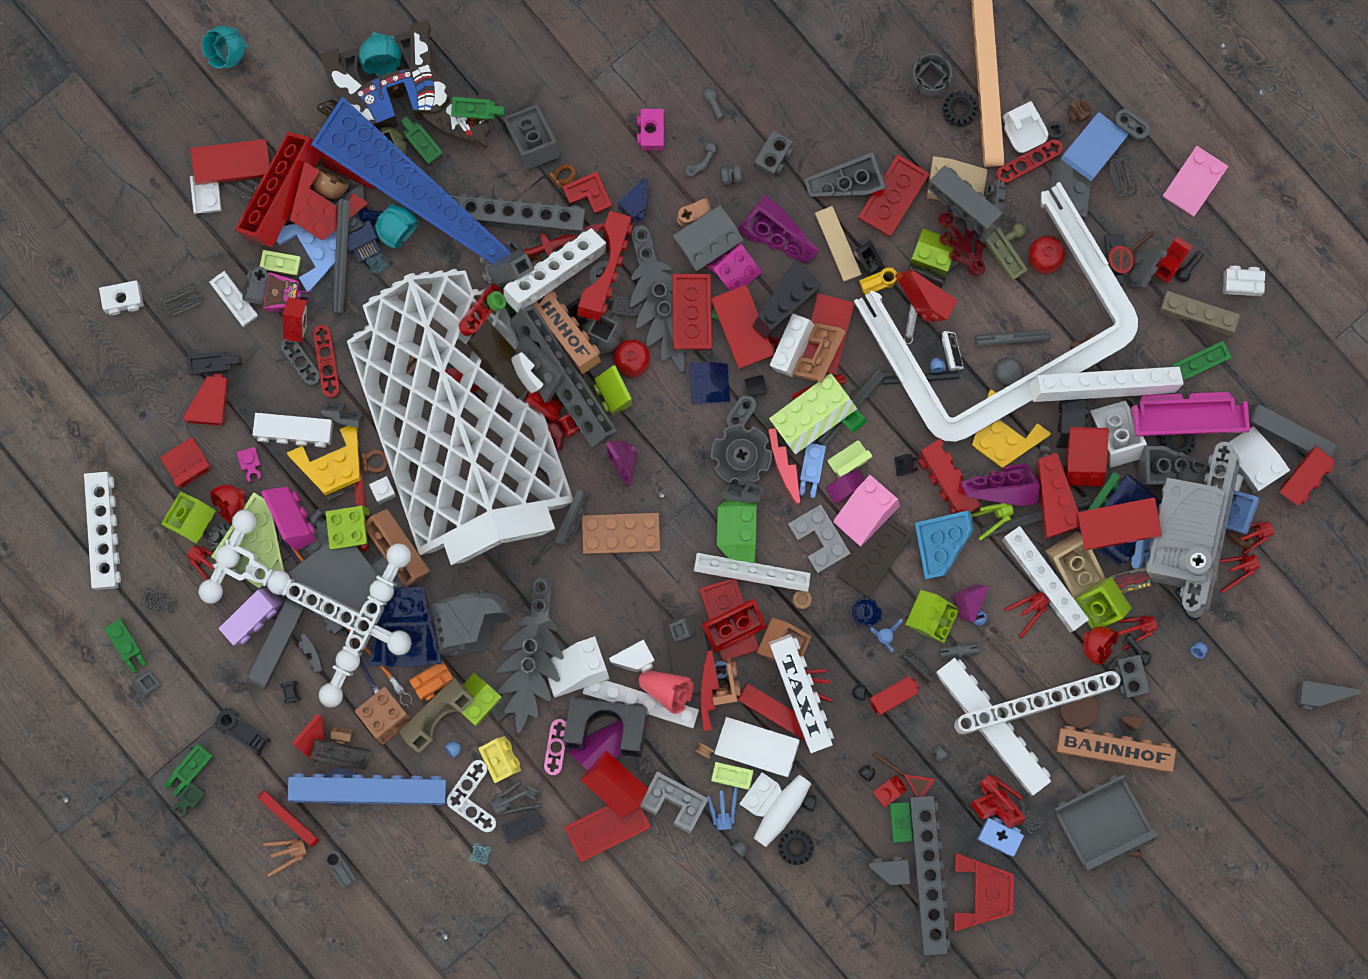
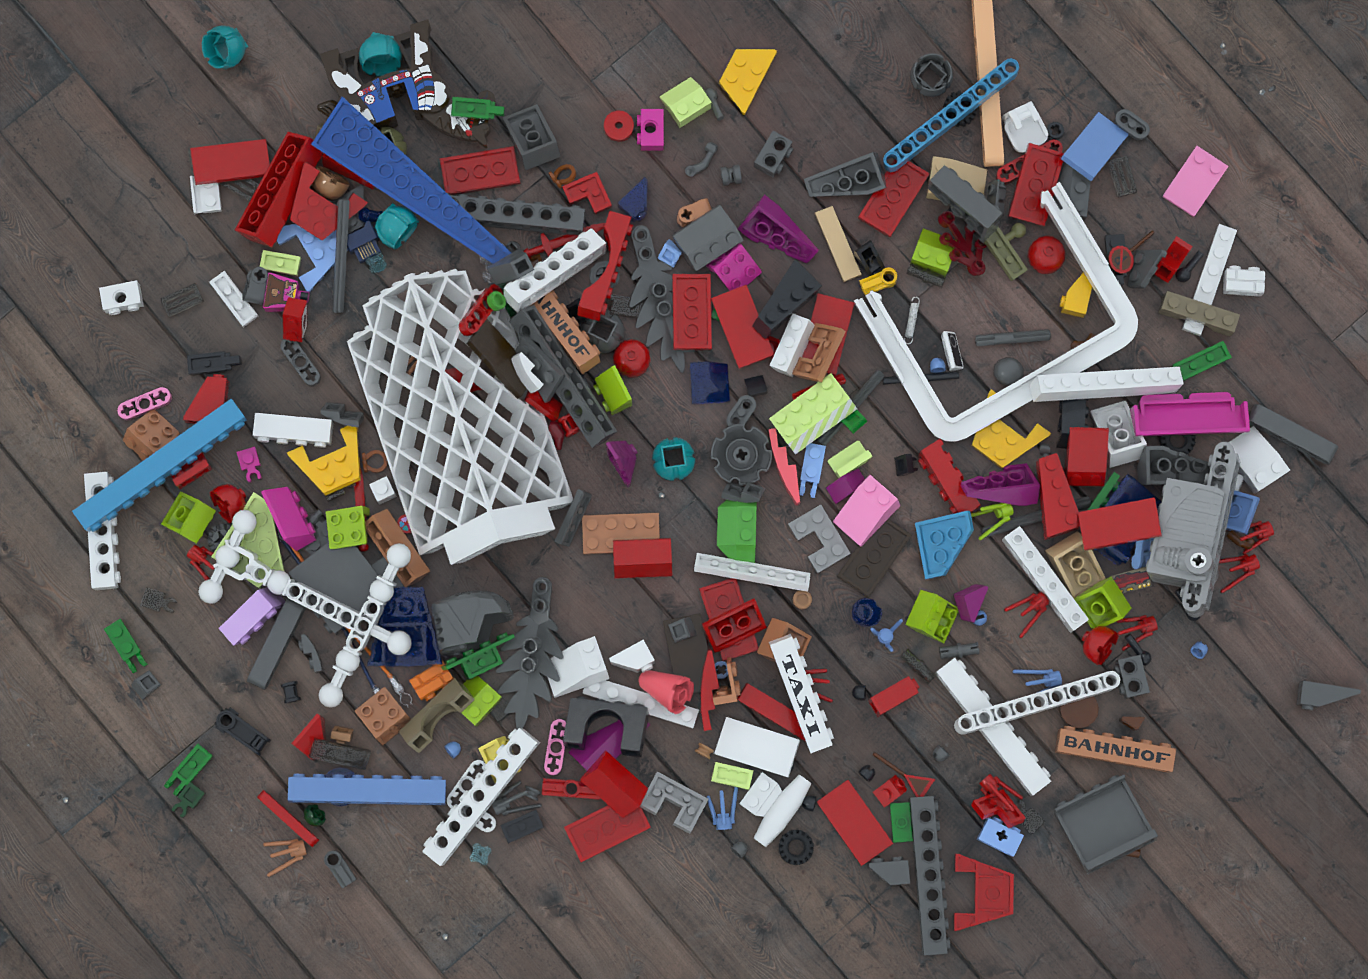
(149, 434): none -> nougat bracket
(155, 393): none -> bright pink beam
(159, 466): none -> dark azure brick
(314, 815): none -> dark green plate
(326, 361): red beam -> none
(404, 525): none -> tile
(421, 141): green hinge -> none
(479, 660): none -> green bracket
(480, 171): none -> red tile
(503, 777): none -> white brick
(558, 787): none -> red piece
(618, 134): none -> red piece
(642, 558): none -> red slope
(670, 253): none -> light blue slope
(677, 471): none -> teal piece
(686, 102): none -> yellowish green slope
(746, 74): none -> yellow wing
(854, 822): none -> red tile
(925, 297): red slope -> none
(955, 107): none -> dark azure beam
(1037, 174): none -> red plate
(1051, 678): none -> medium blue plant
(1077, 298): none -> yellow slope
(1080, 110): reddish brown gear -> none
(1212, 272): none -> white plate
(1307, 475): red brick -> none

